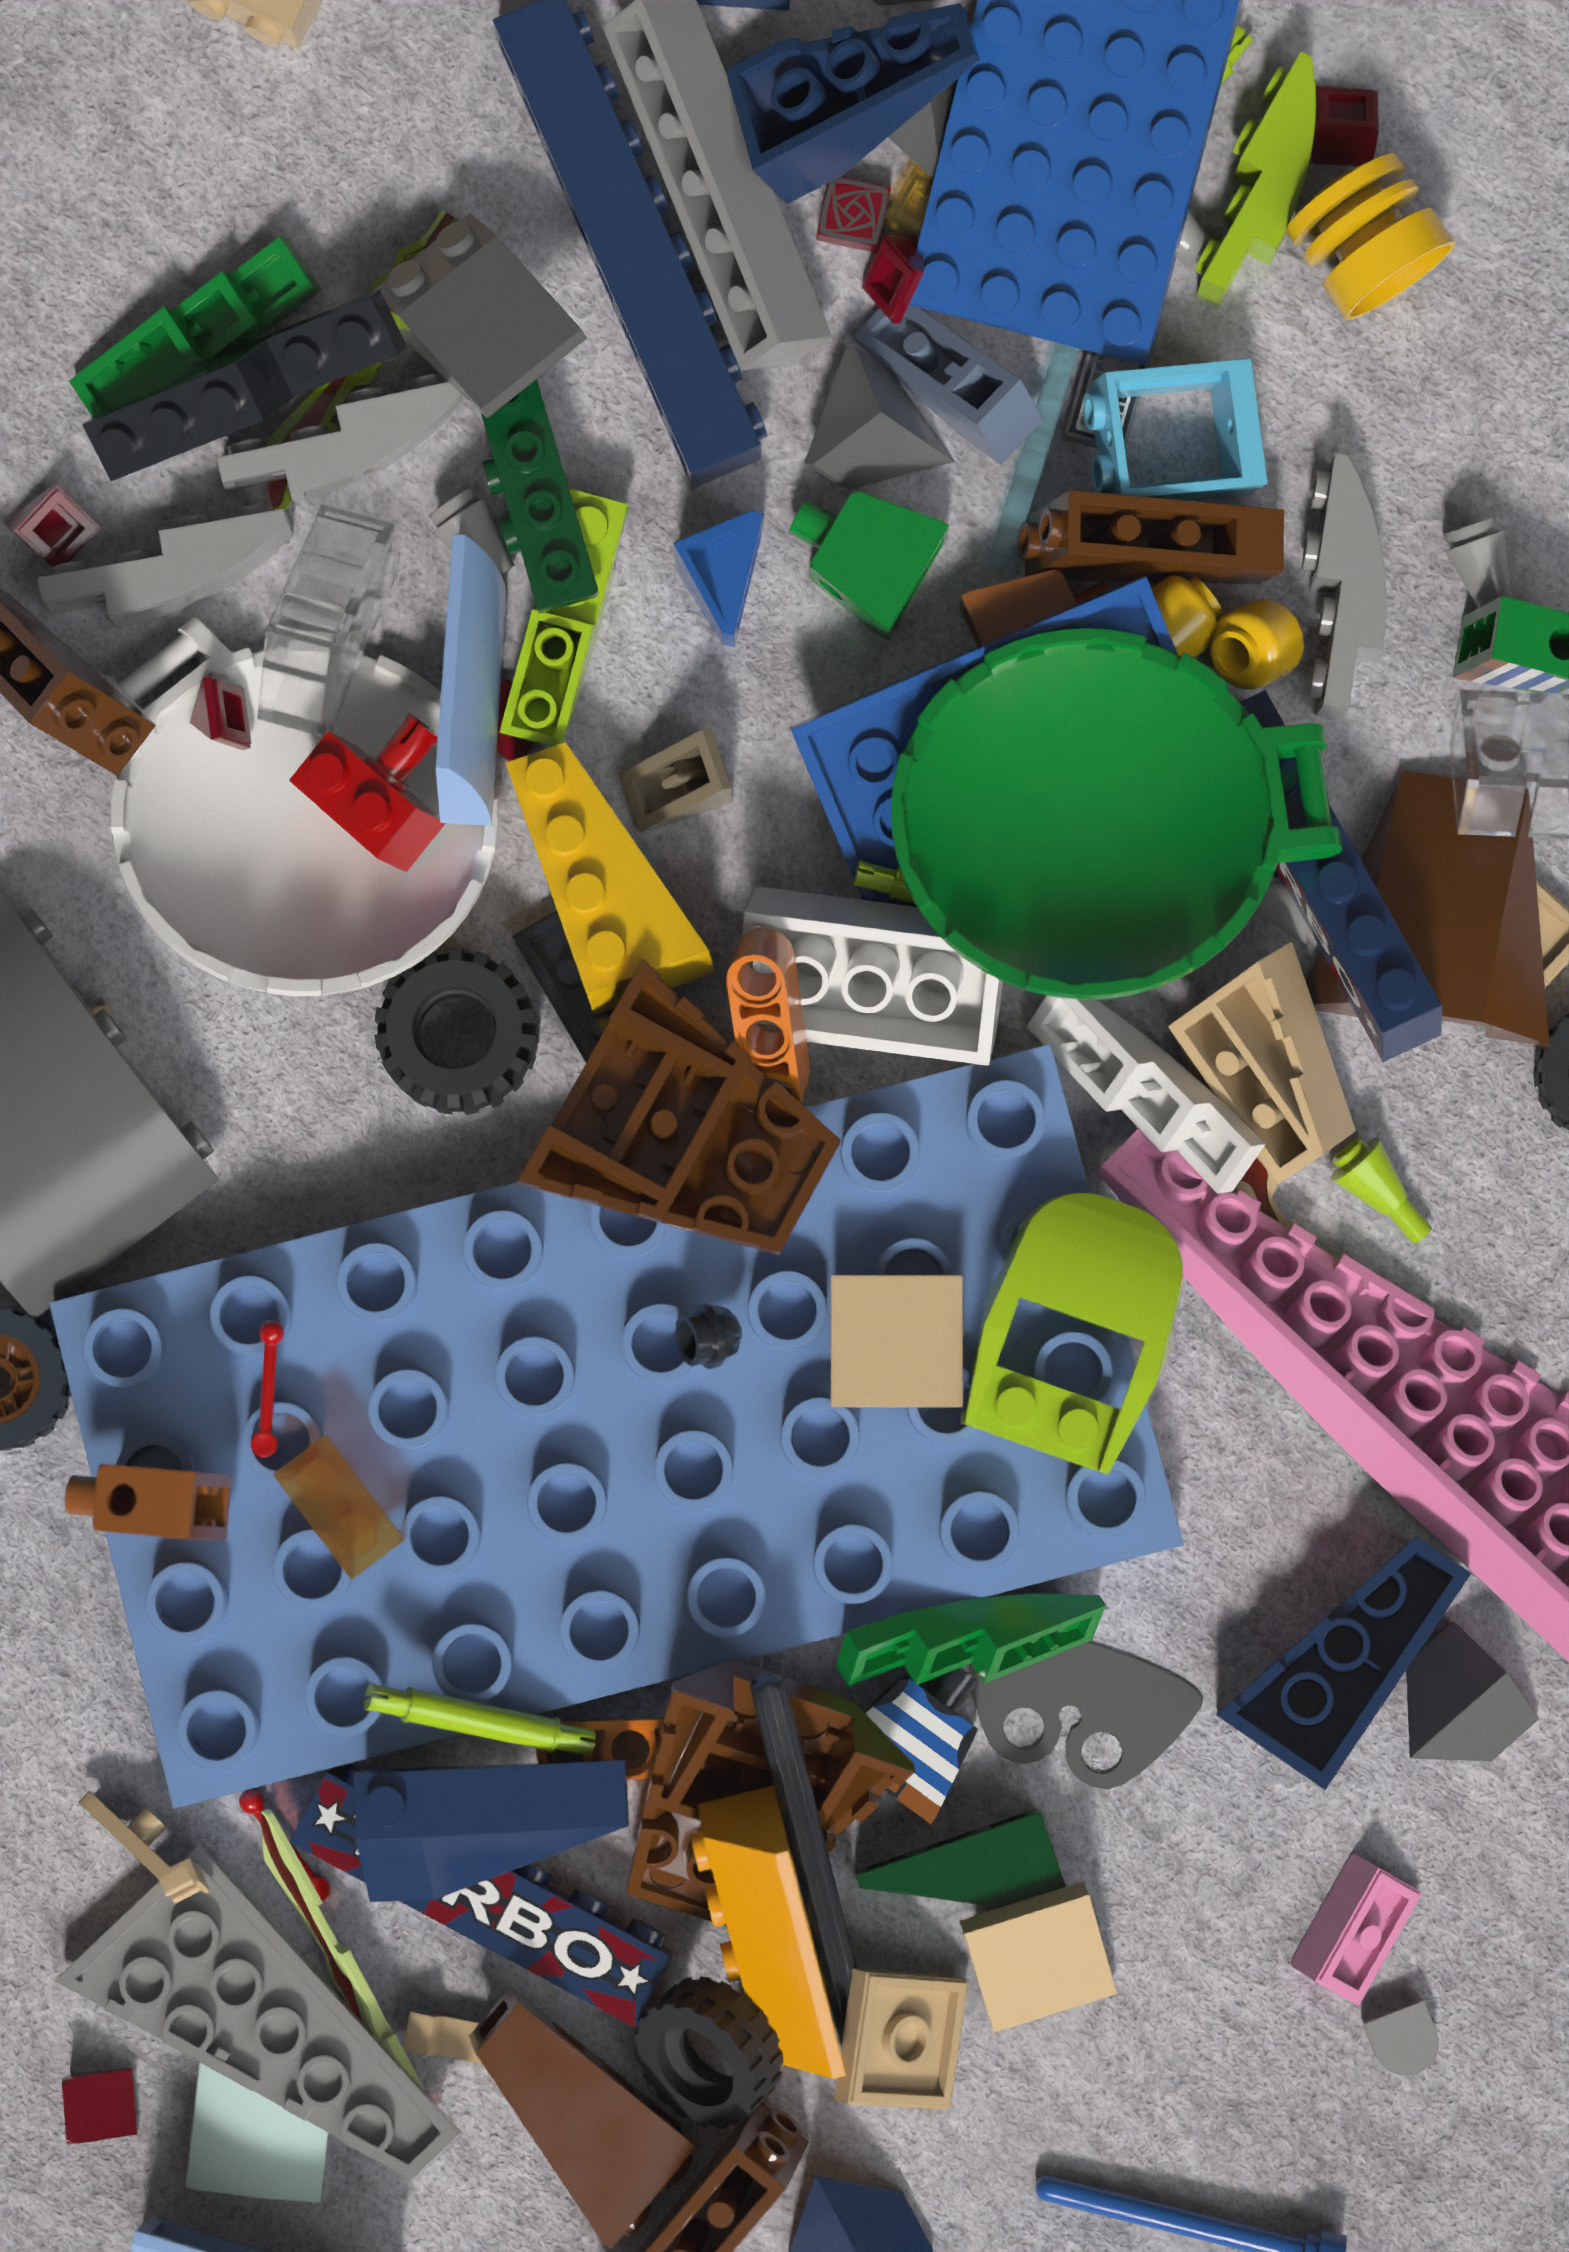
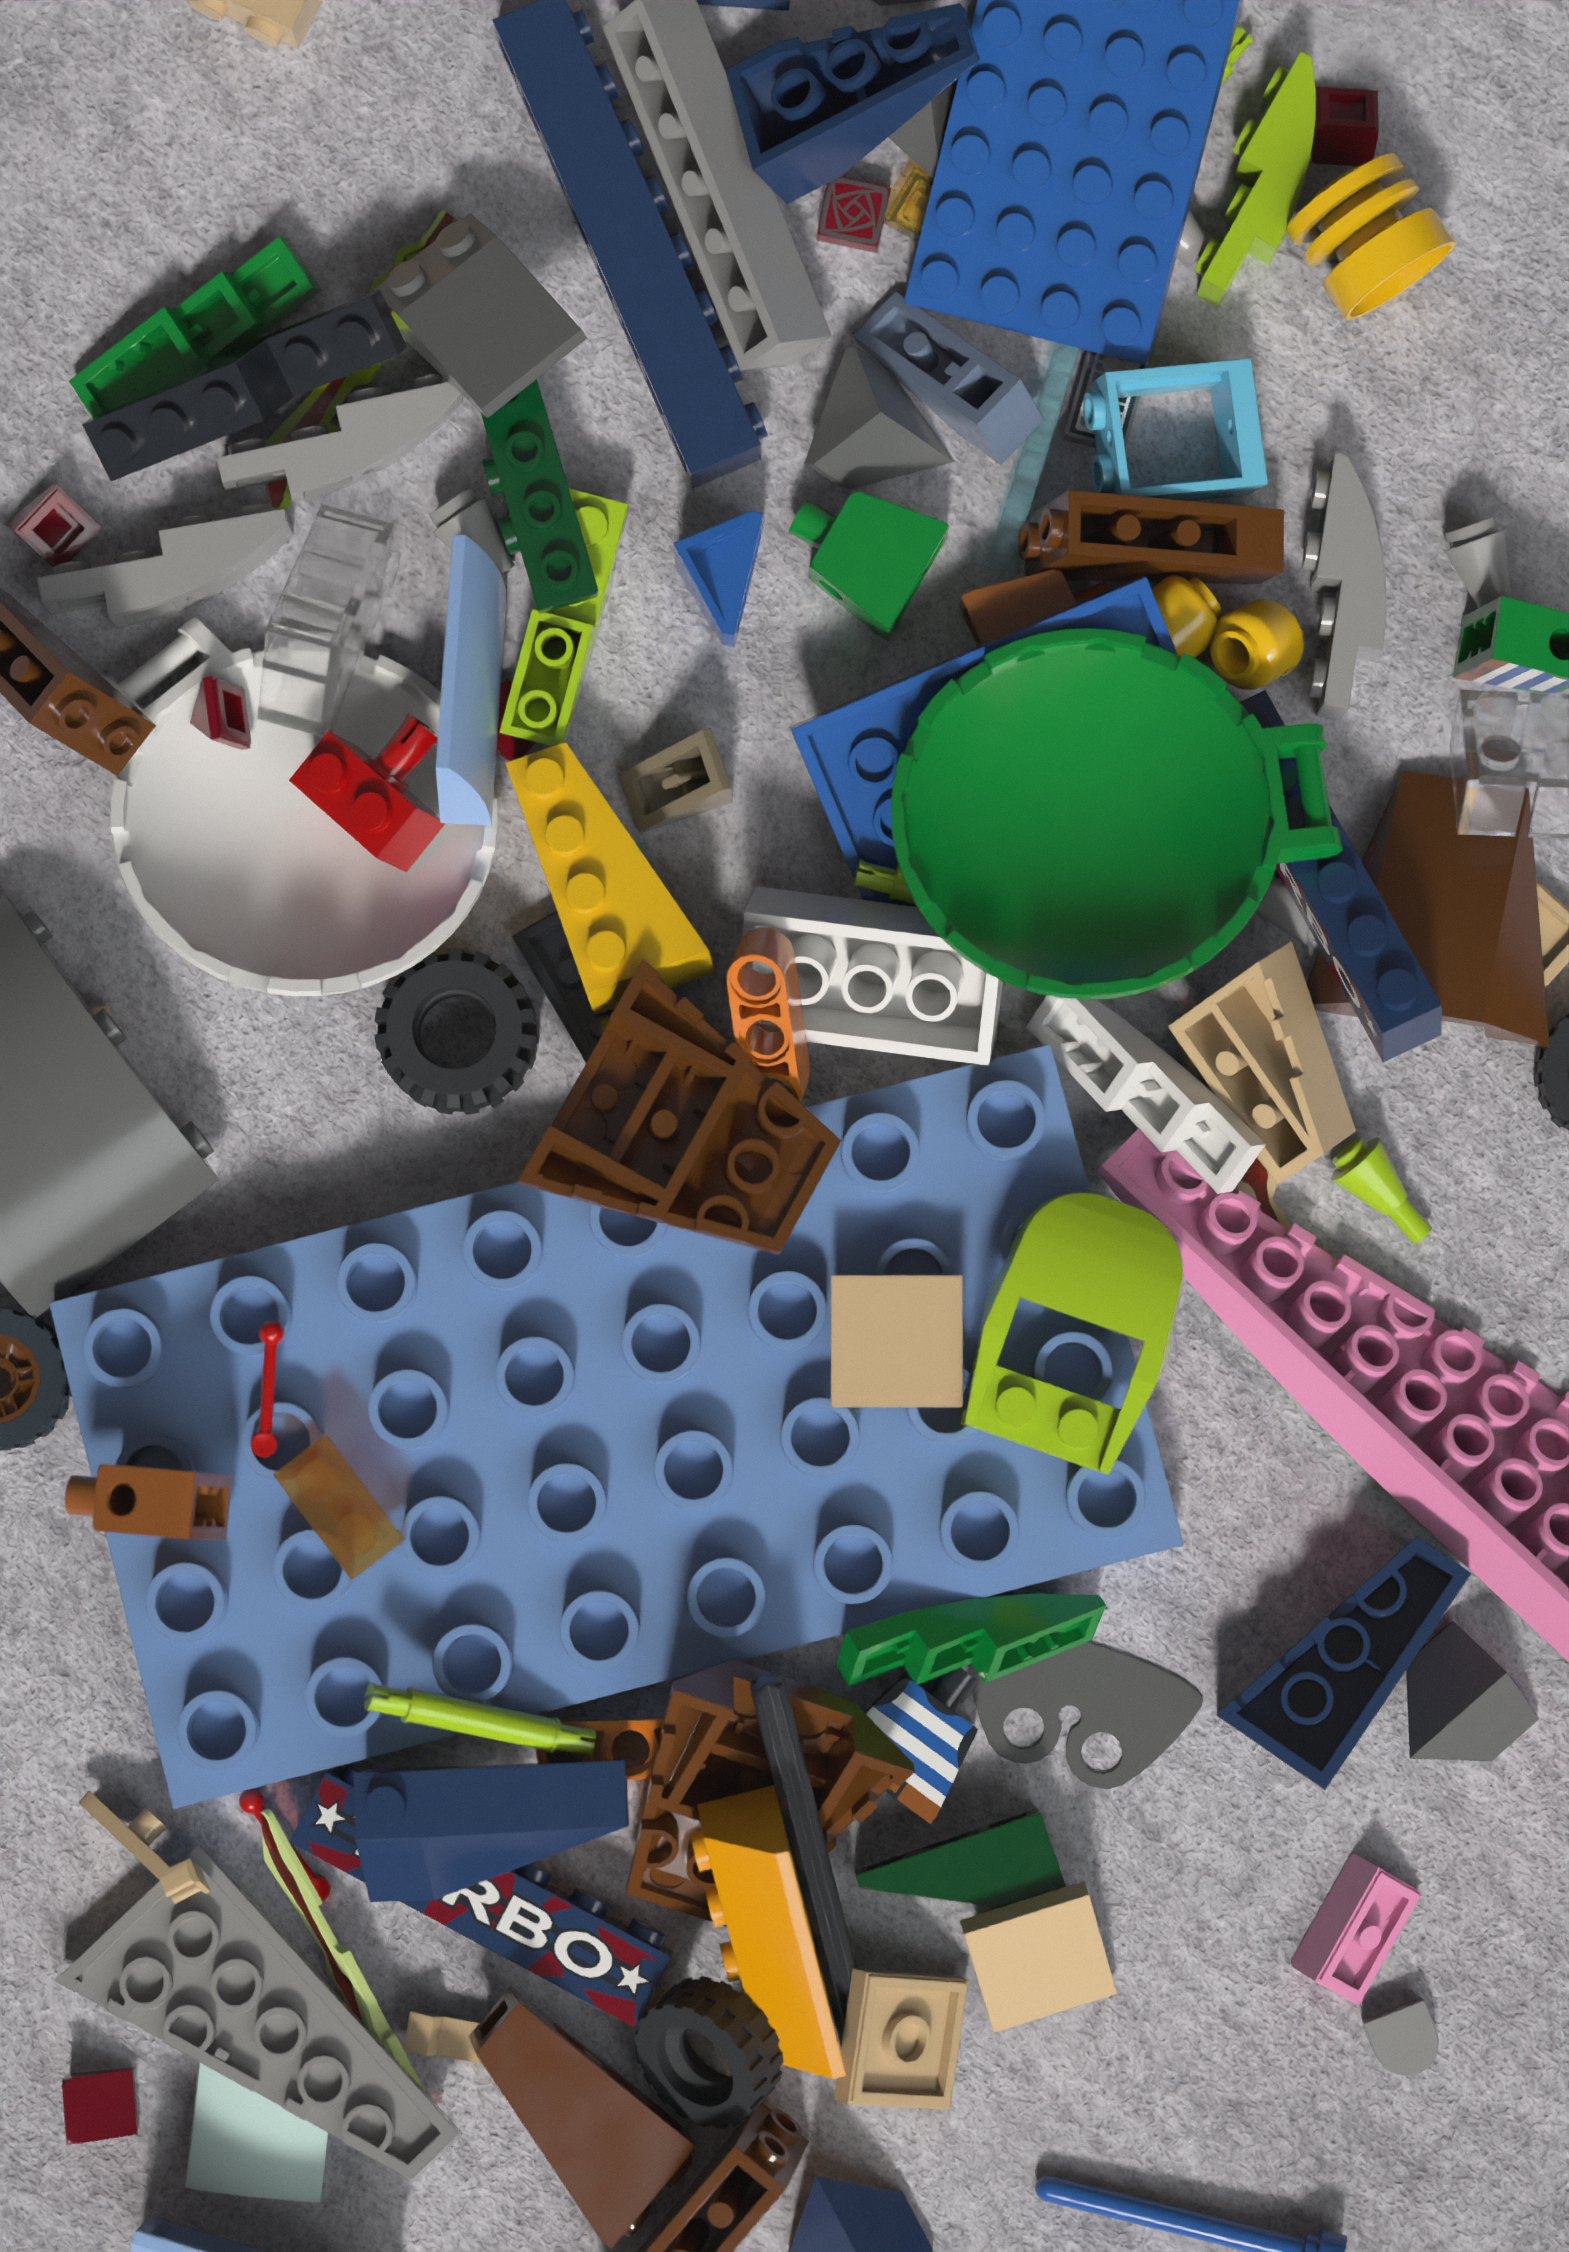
(708, 1335): black plate -> none
(894, 275): dark red slope -> none

